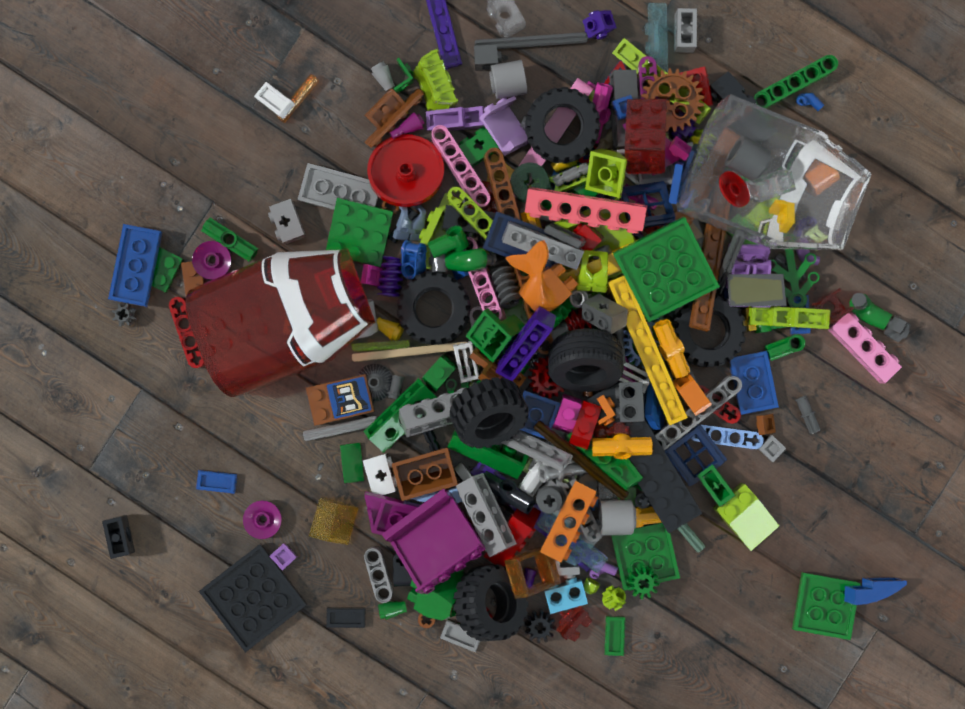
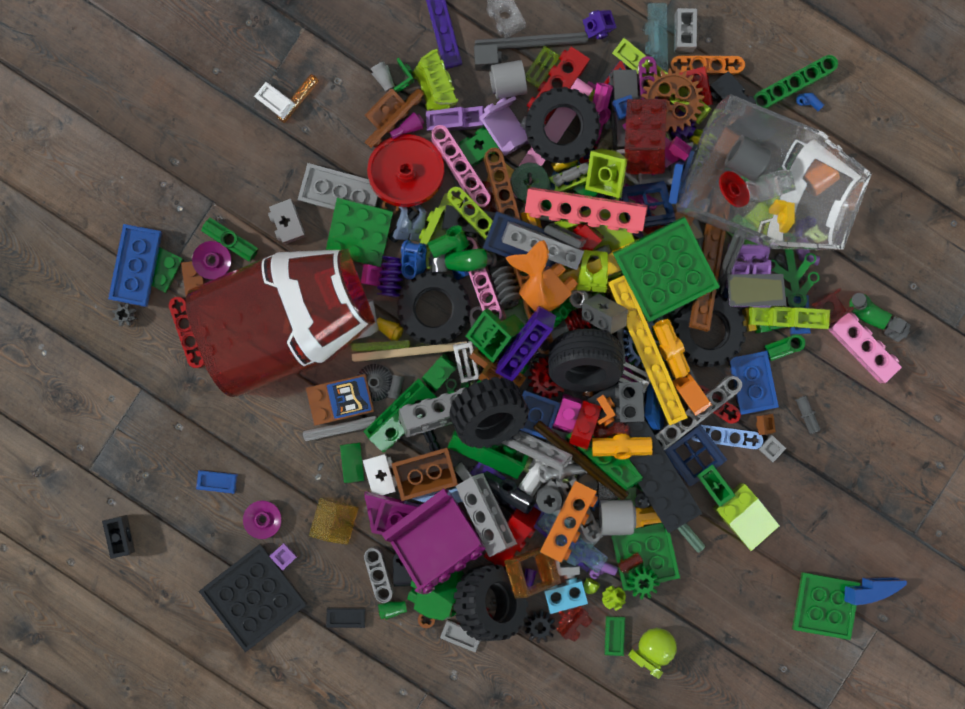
(545, 75): none -> clear neon green tile
(571, 58): none -> red brick
(629, 563): none -> clear red pin
(655, 650): none -> lime tile
(707, 62): none -> orange beam

